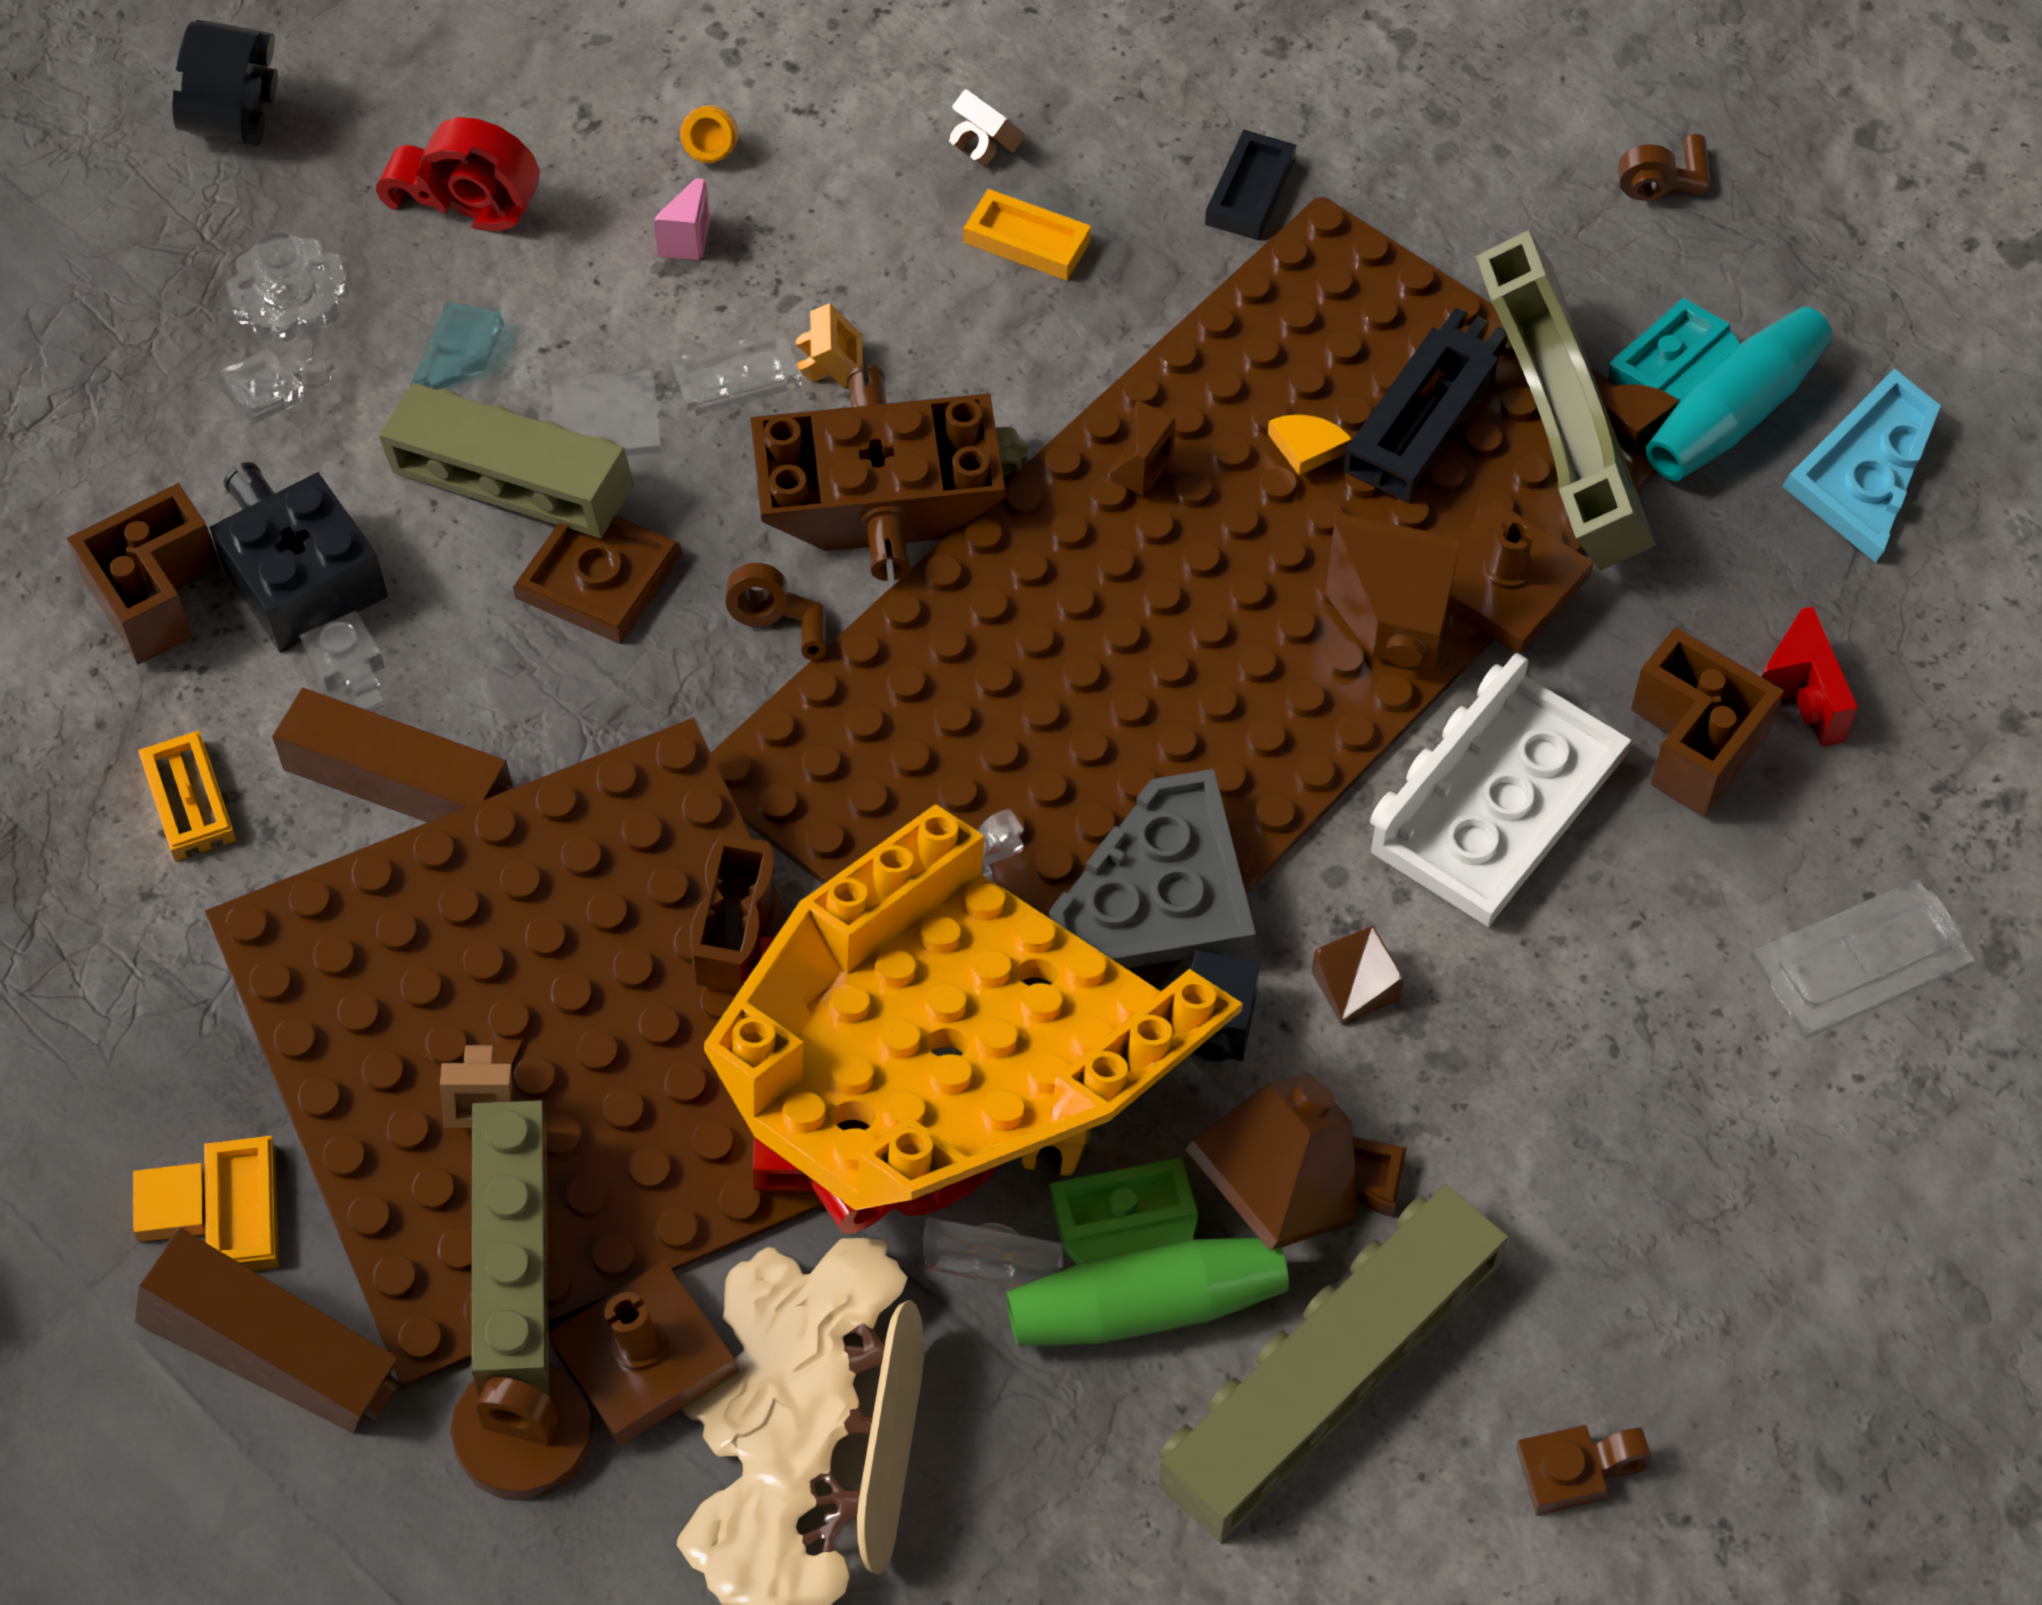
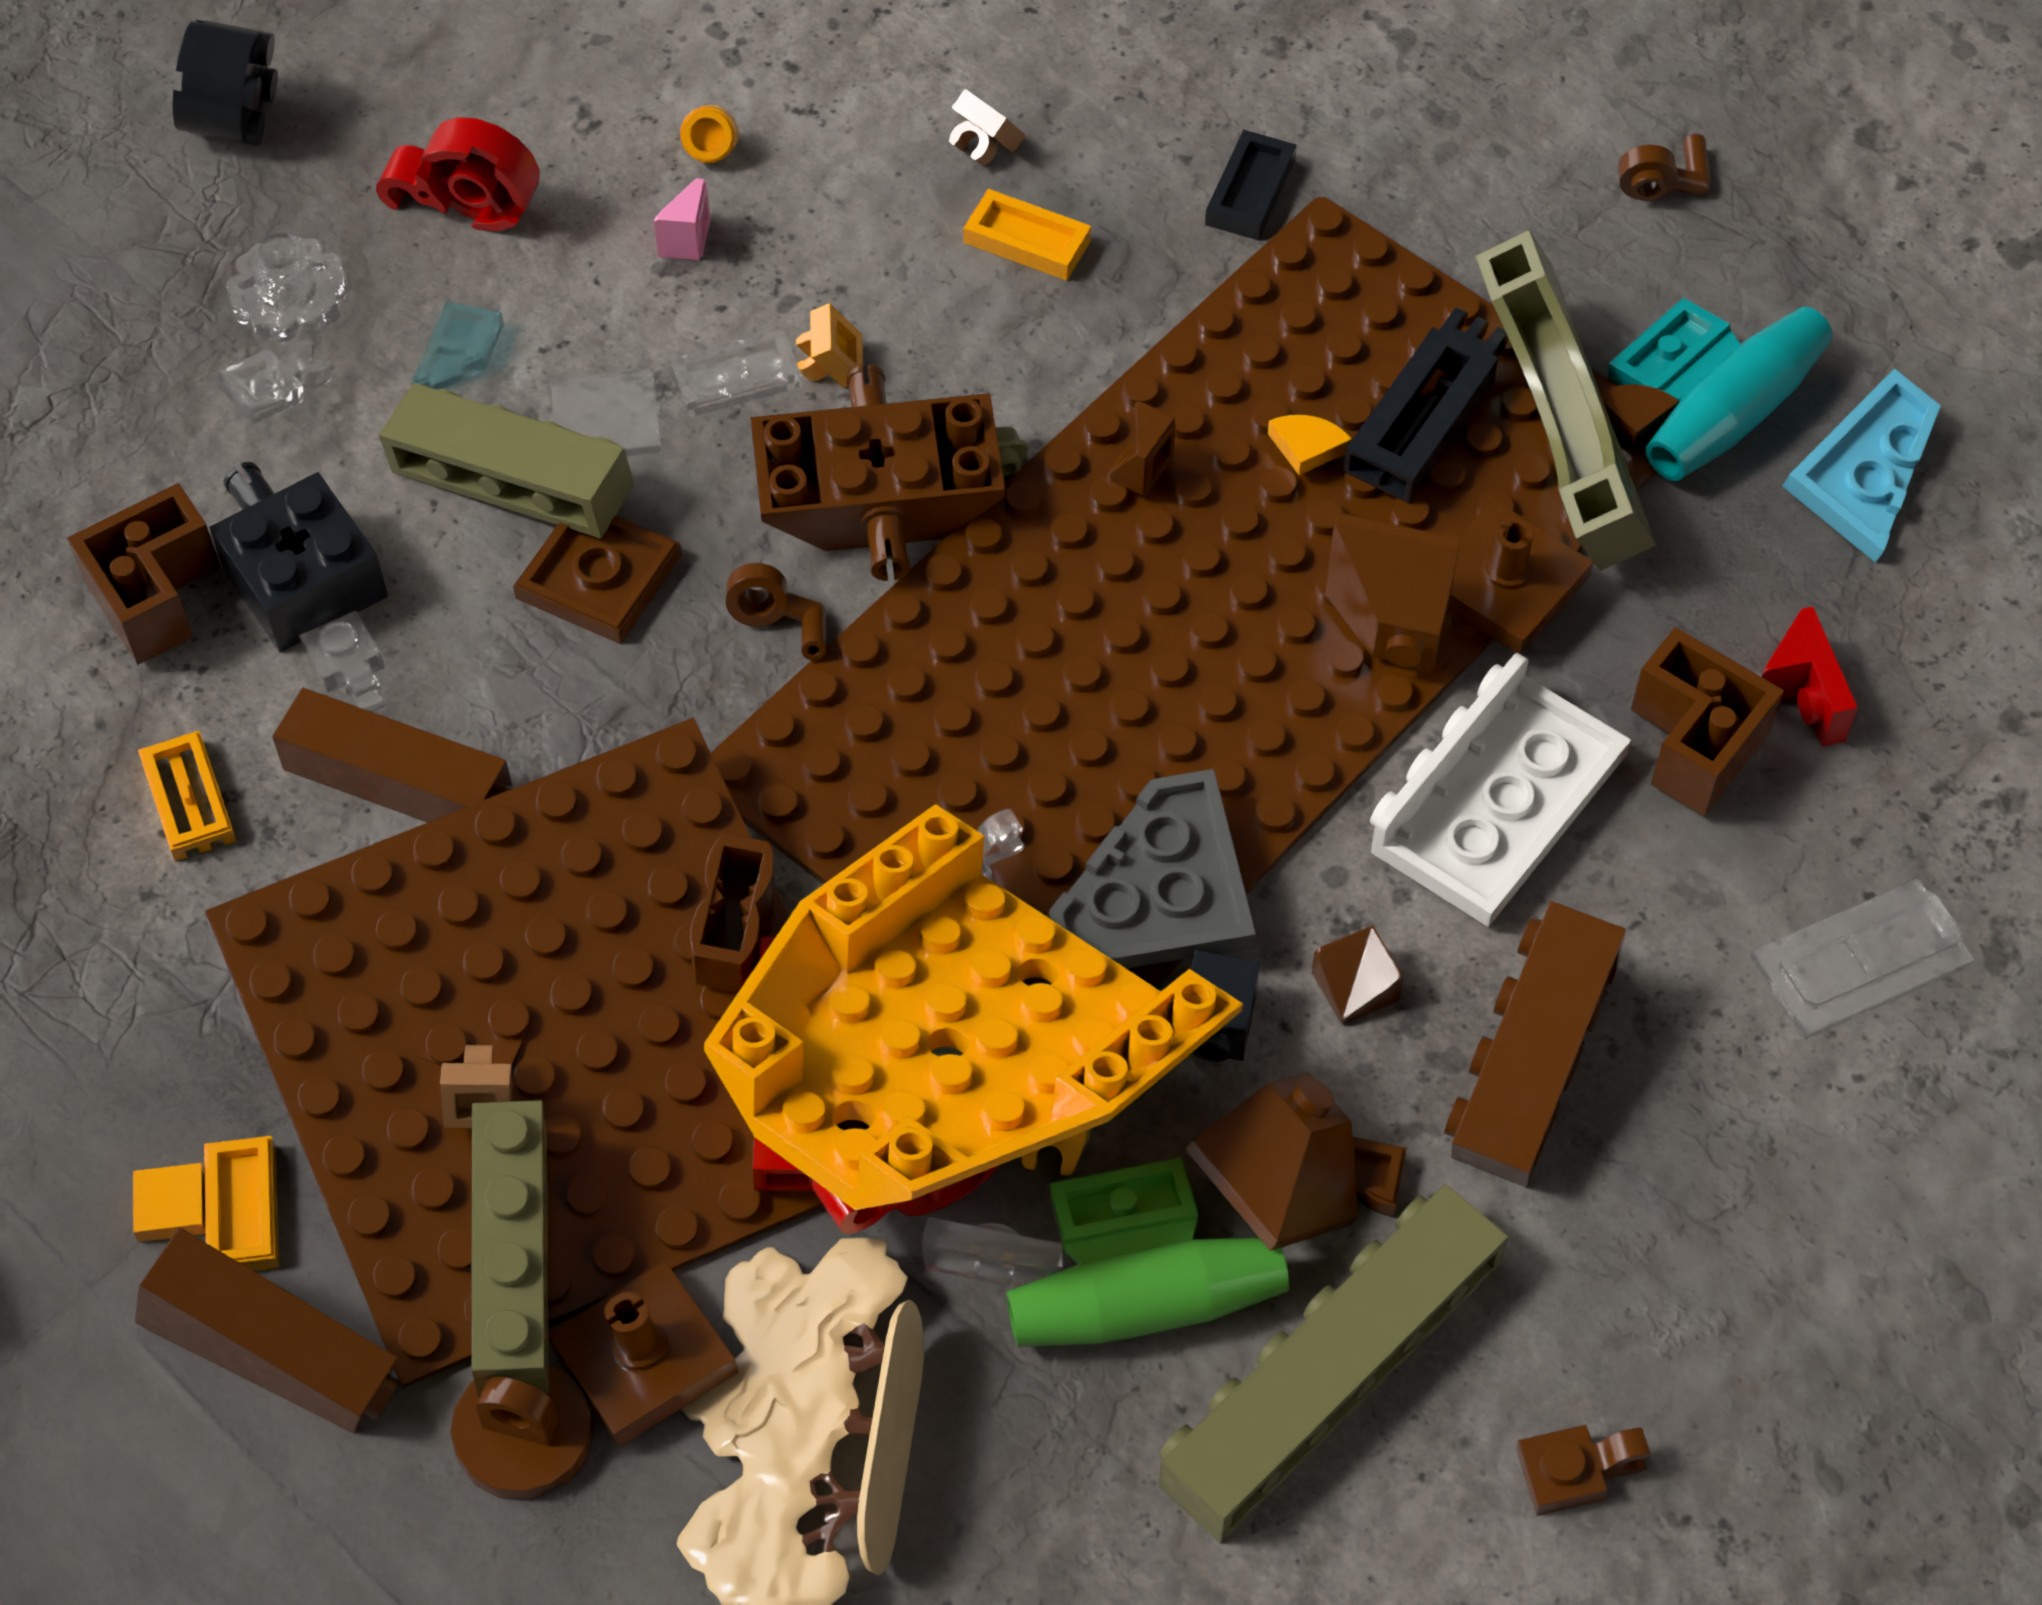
(1536, 1042): none -> reddish brown wedge

